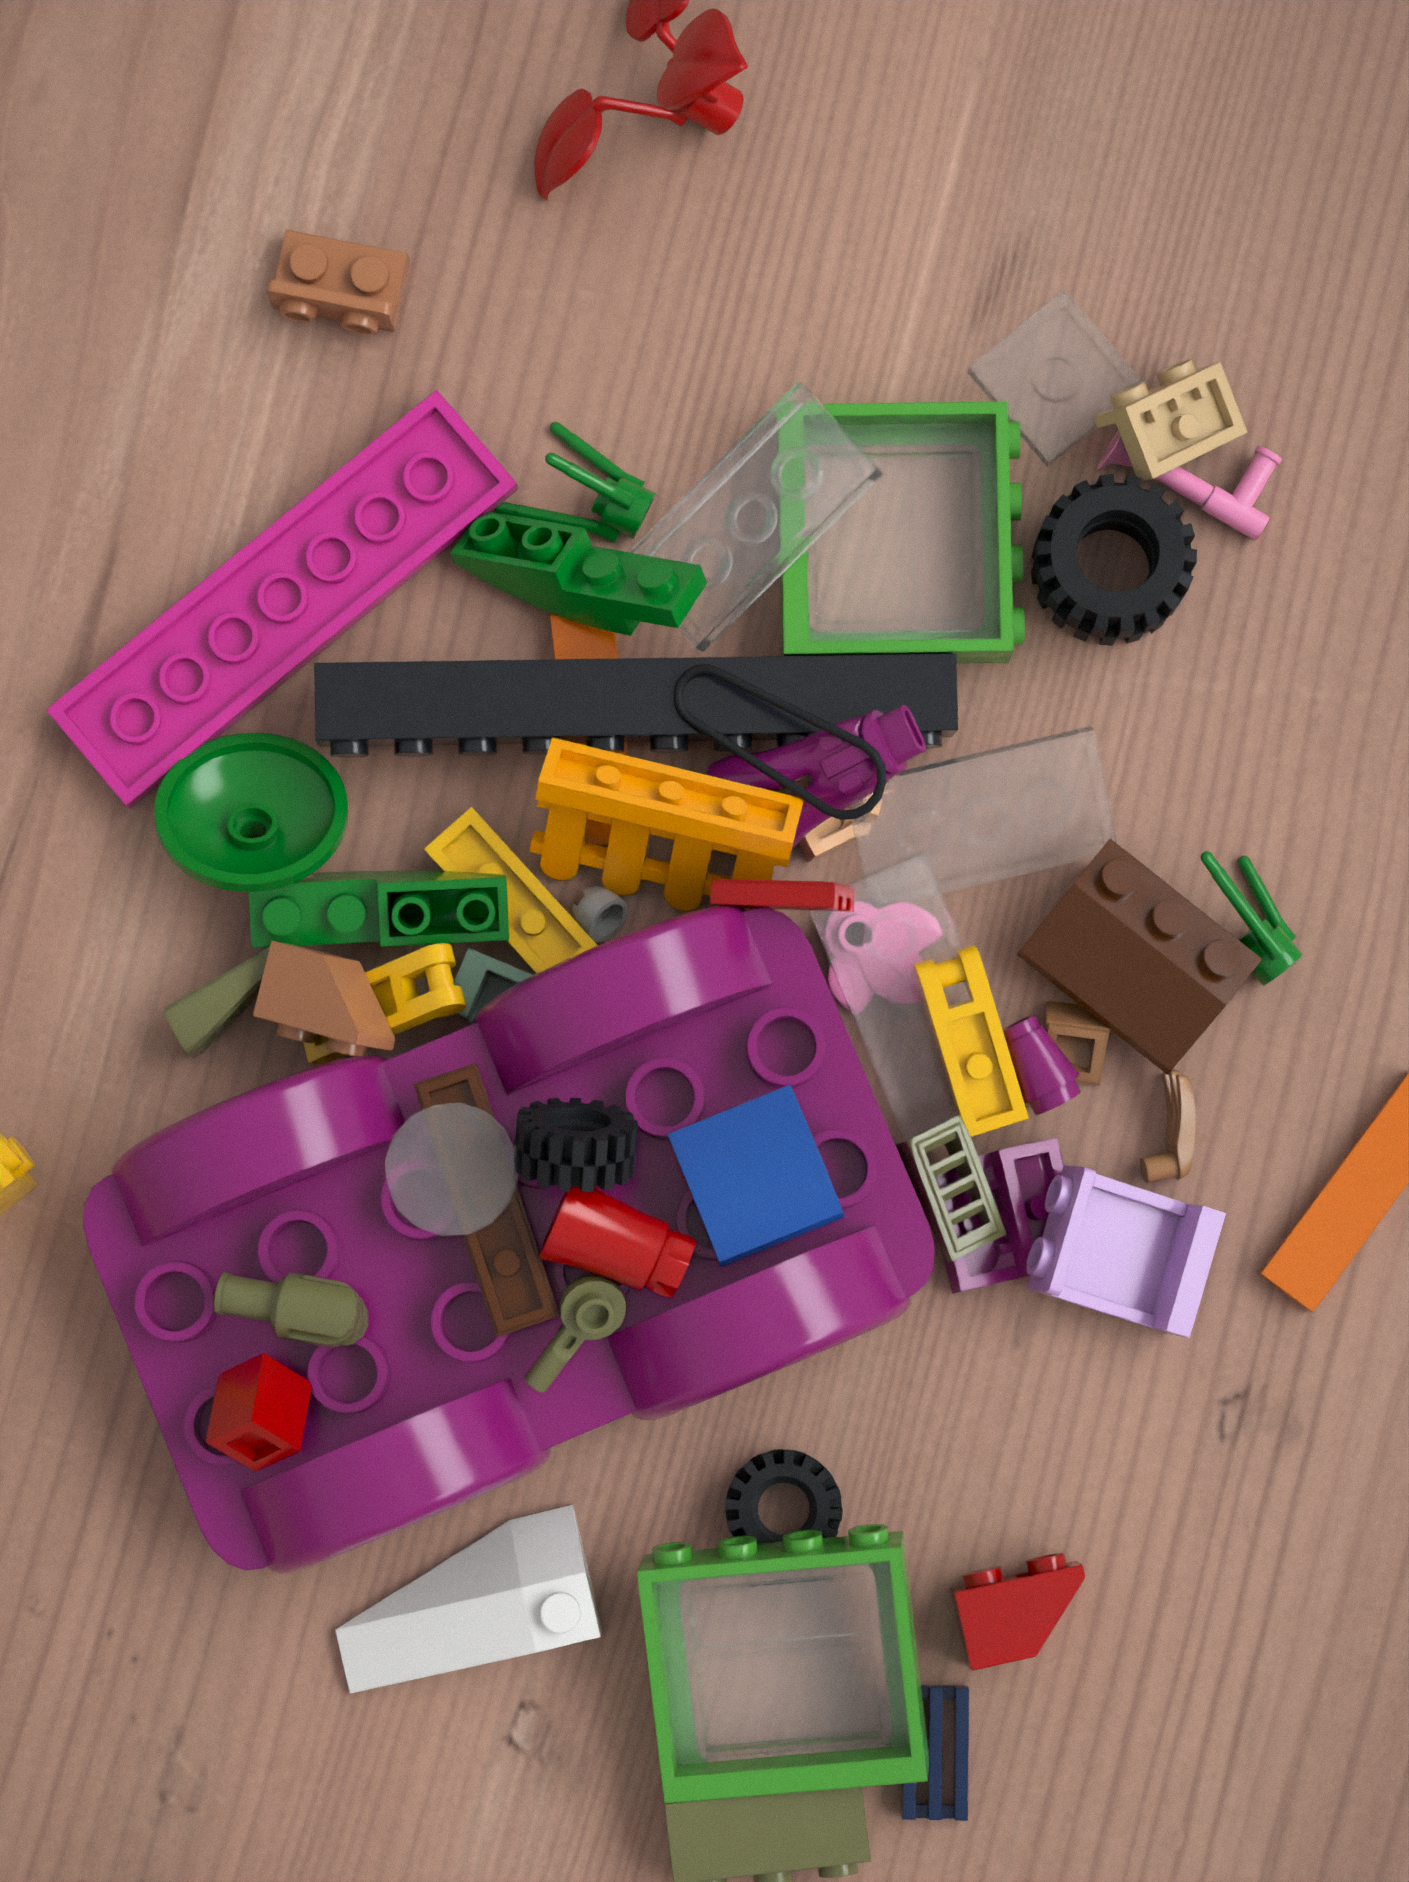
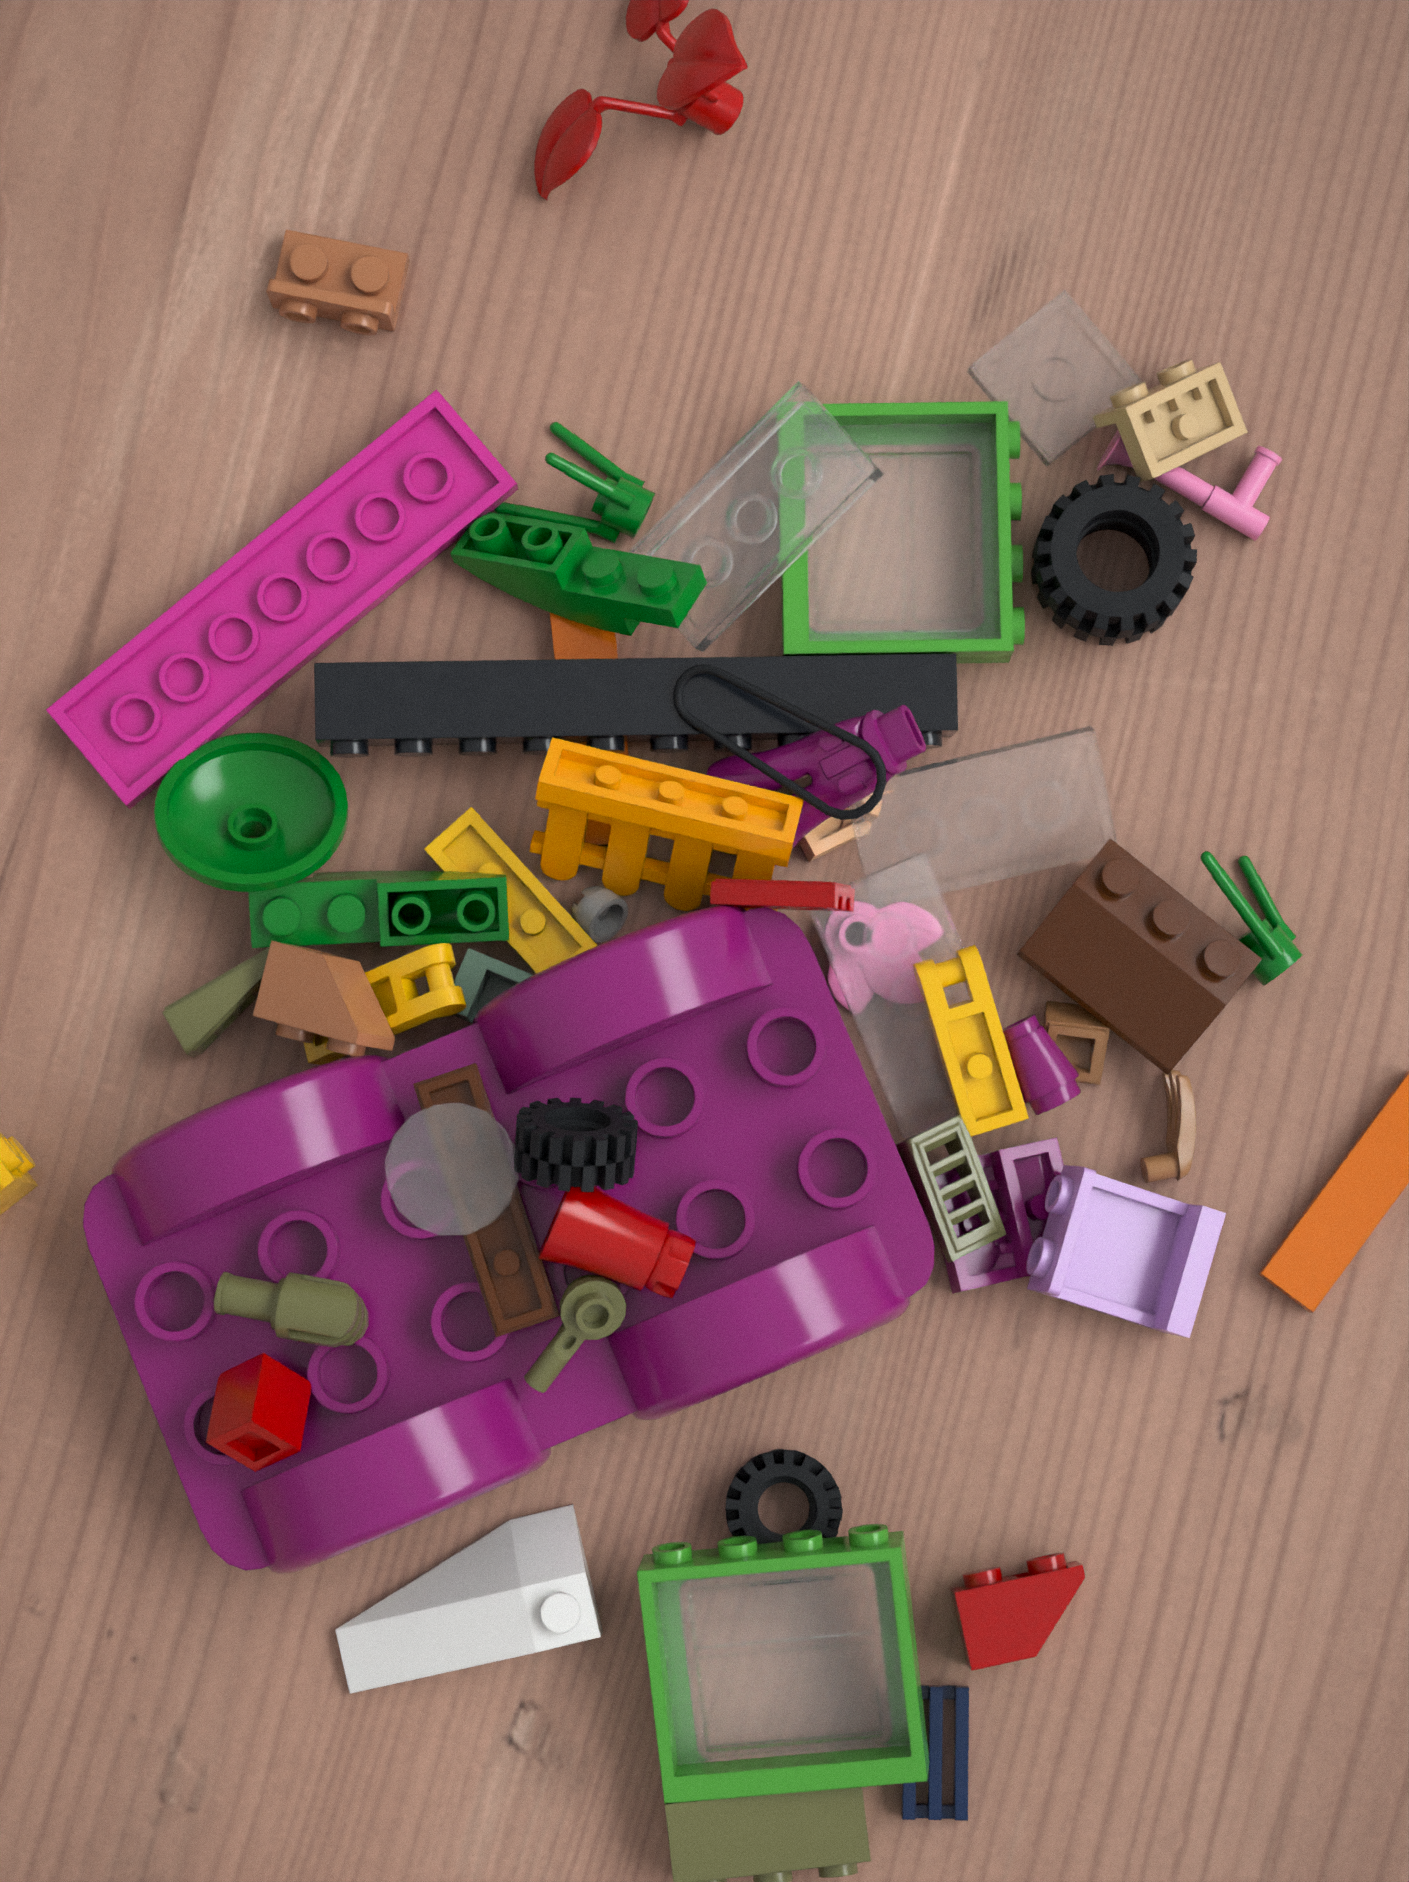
(756, 1175): blue slope -> none

